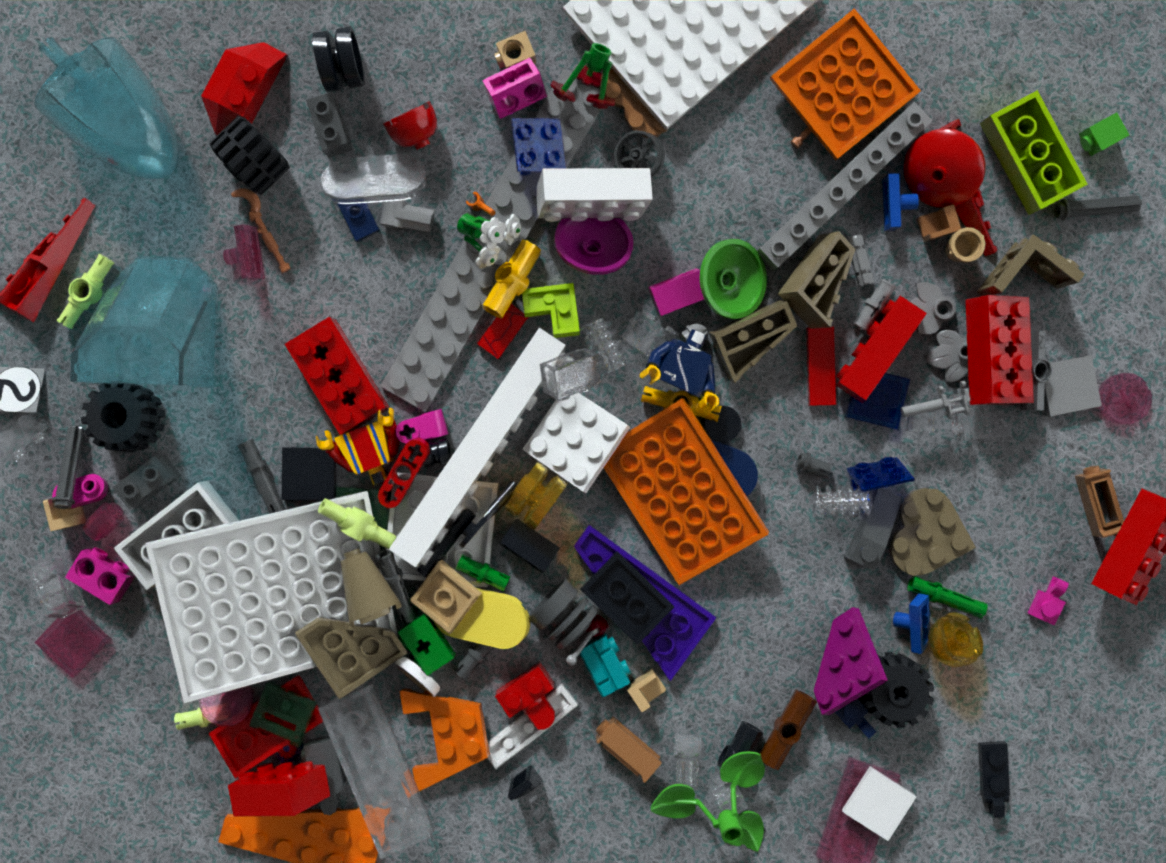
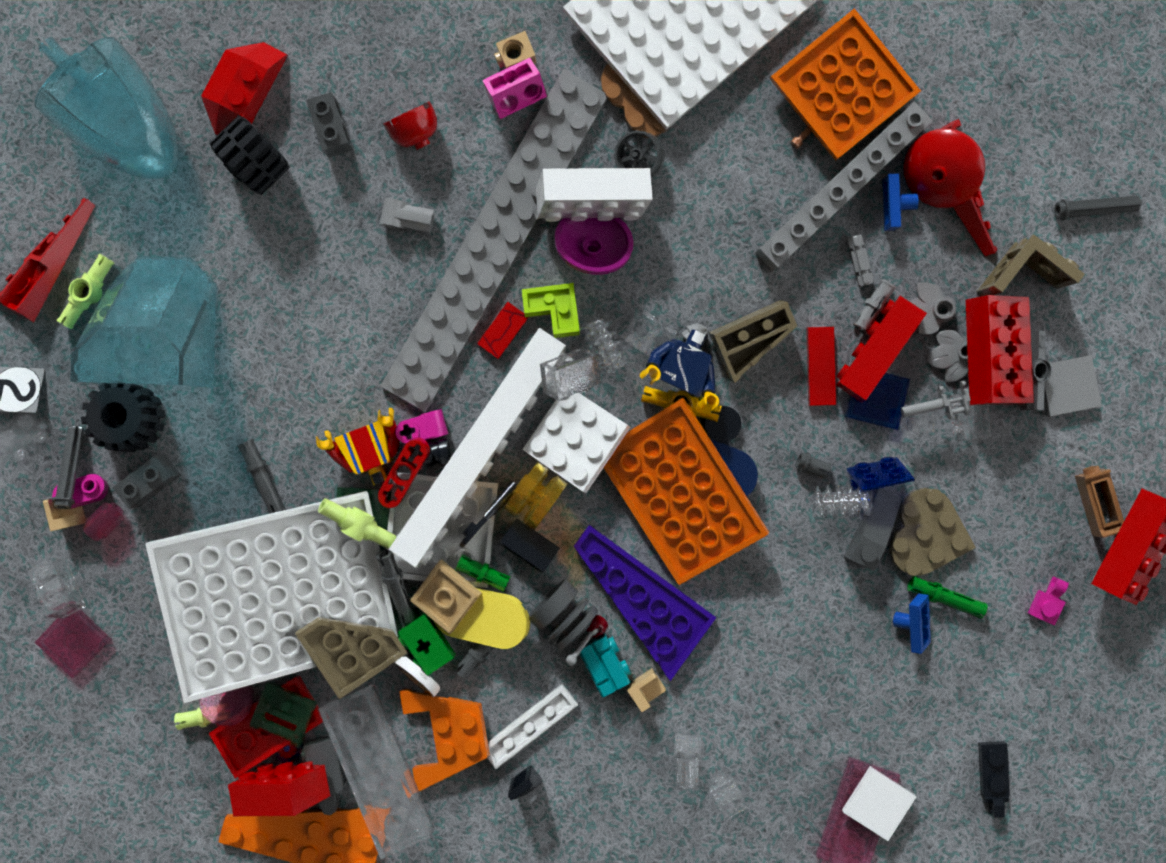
(99, 581): dark pink brick -> none
(192, 511): white brick -> none
(246, 253): clear pink tile -> none
(255, 215): nougat piece -> none
(307, 474): black tile -> none
(320, 372): red brick -> none
(338, 59): black wheel -> none
(359, 220): dark blue plate -> none
(365, 589): dark tan cone -> none
(373, 179): clear tile -> none
(452, 536): black piece -> none
(480, 205): orange hand -> none
(490, 233): white plant -> none
(512, 278): yellow piece -> none
(528, 694): red brick -> none
(537, 144): clear blue hinge -> none
(596, 59): plant -> none
(627, 597): black plate -> none
(627, 748): medium nougat window -> none
(677, 292): dark pink hinge -> none
(742, 274): bright green dish -> none
(744, 740): black piece -> none
(746, 828): bright green plant -> none
(795, 714): reddish brown piece -> none
(817, 279): dark tan wedge -> none
(848, 664): magenta plate -> none
(853, 714): dark blue plate -> none
(914, 693): black wheel -> none
(939, 223): medium nougat panel -> none
(955, 641): clear yellow cylinder -> none
(965, 245): tan piece -> none
(1045, 141): lime brick -> none
(1103, 134): bright green brick -> none
(1124, 398): clear pink tile -> none

